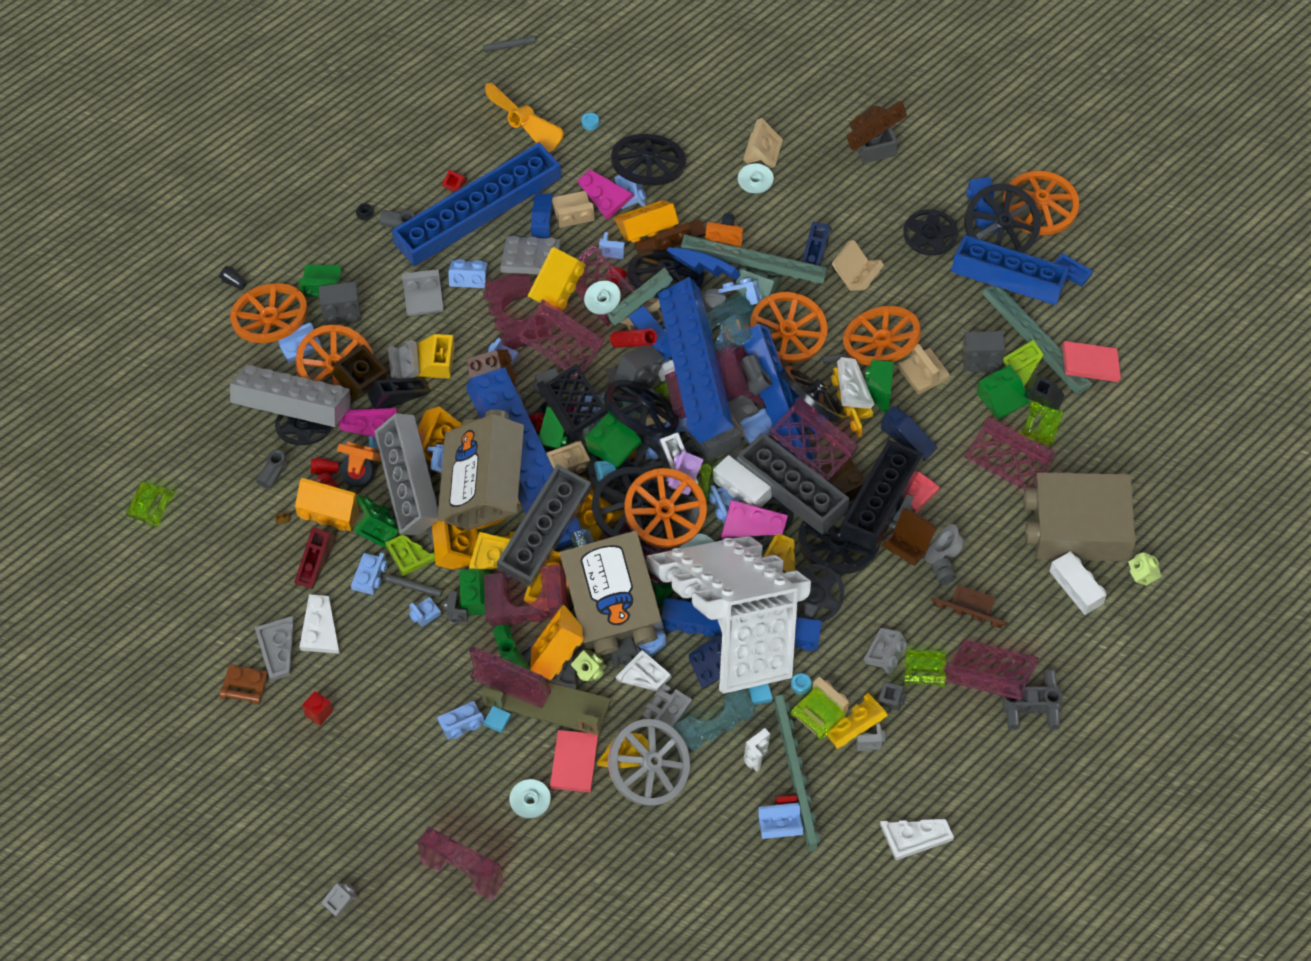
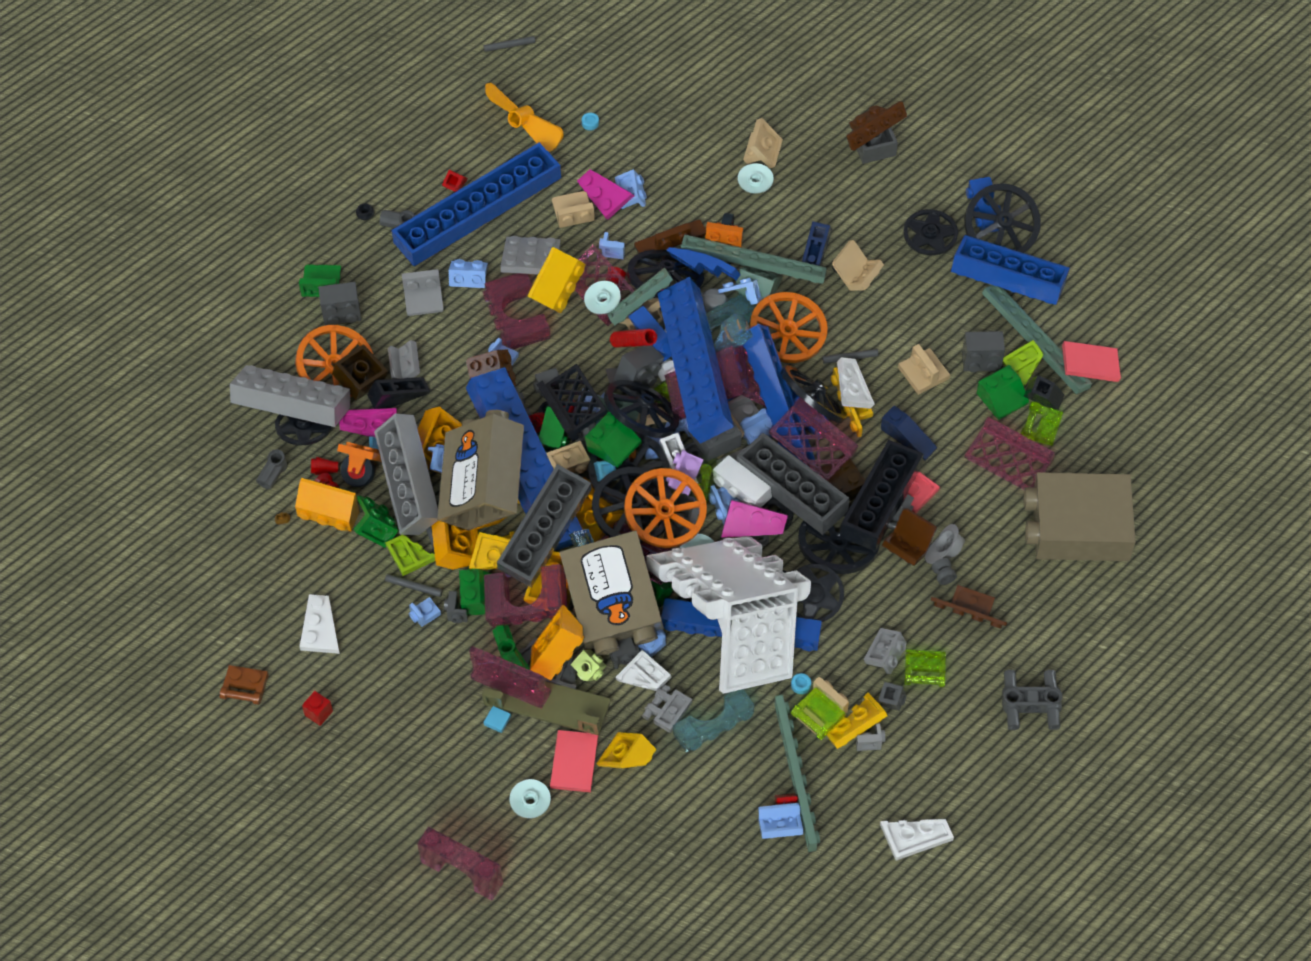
(144, 500): clear neon green plate -> none
(232, 277): black cone -> none
(270, 315): orange wheel -> none
(276, 646): light grey wing -> none
(291, 343): light blue bracket -> none
(314, 557): dark red slope -> none
(339, 898): light grey bracket -> none
(369, 573): light blue bracket -> none
(436, 356): yellow slope -> none
(461, 720): light blue bracket -> none
(541, 216): blue slope -> none
(566, 324): clear pink fence -> none
(646, 764): light grey wheel -> none
(647, 220): light orange slope -> none
(648, 156): black wheel -> none
(707, 662): dark blue bracket -> none
(756, 749): white bracket -> none
(757, 378): dark grey piece -> none
(760, 694): medium azure tile -> none
(783, 548): yellow wing -> none
(879, 383): green slope -> none
(882, 338): orange wheel -> none
(986, 680): clear pink fence -> none
(1044, 200): orange wheel -> none
(1077, 273): blue plate -> none
(1078, 582): white brick -> none
(1144, 568): yellowish green brick -> none

